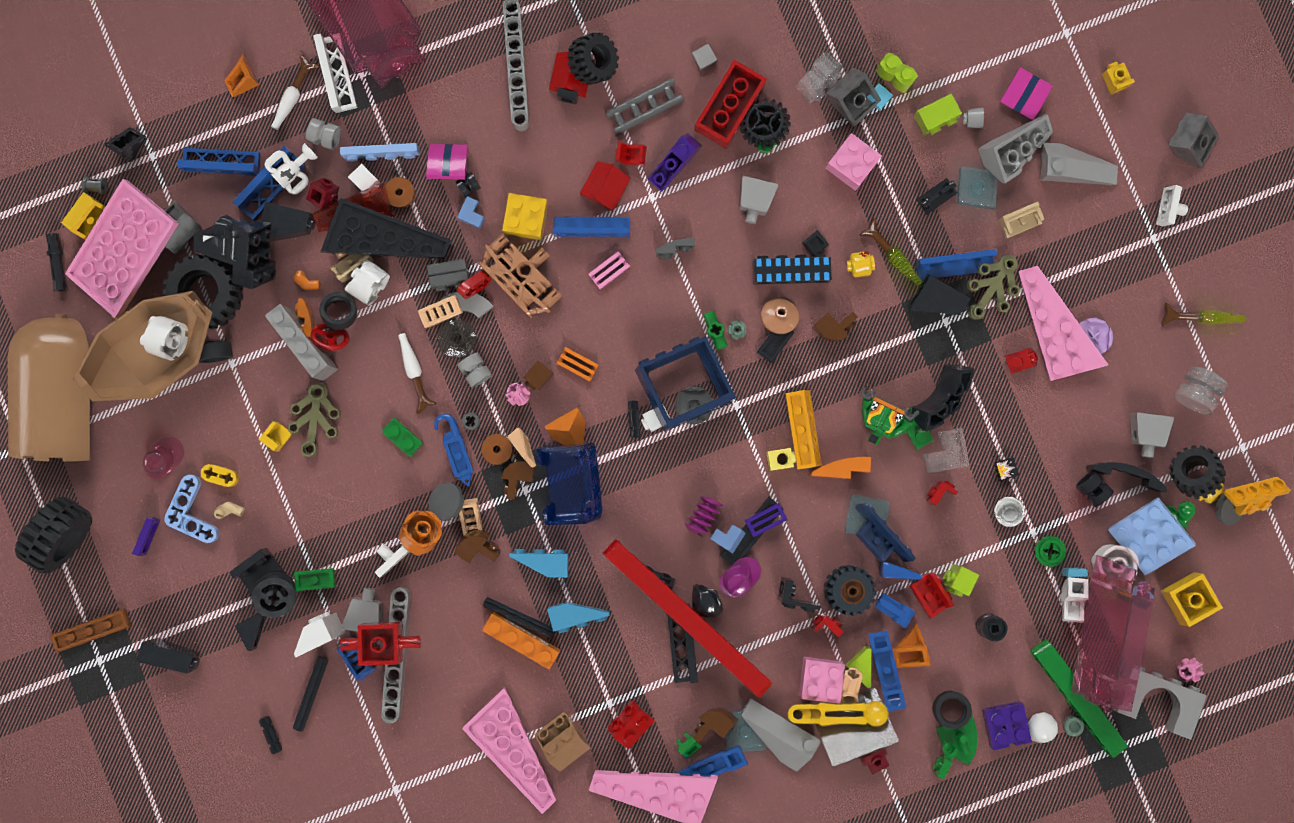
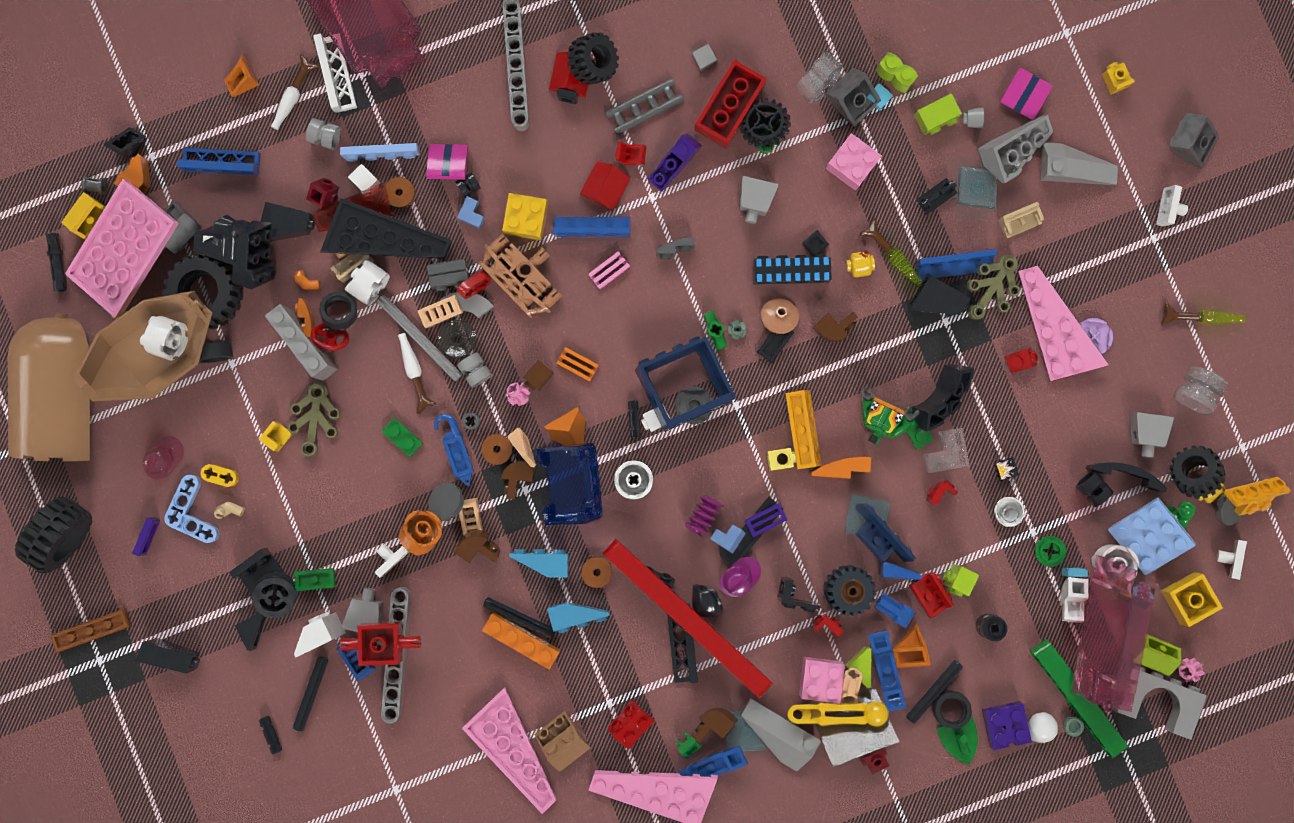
(136, 173): none -> orange slope
(256, 186): blue fence -> none
(290, 169): white piece -> none
(416, 334): none -> light grey axle
(596, 563): none -> dark orange piece
(622, 479): none -> white brick
(934, 691): none -> black axle
(942, 765): green plate -> none
(1161, 656): none -> lime brick
(1235, 558): none -> white tile

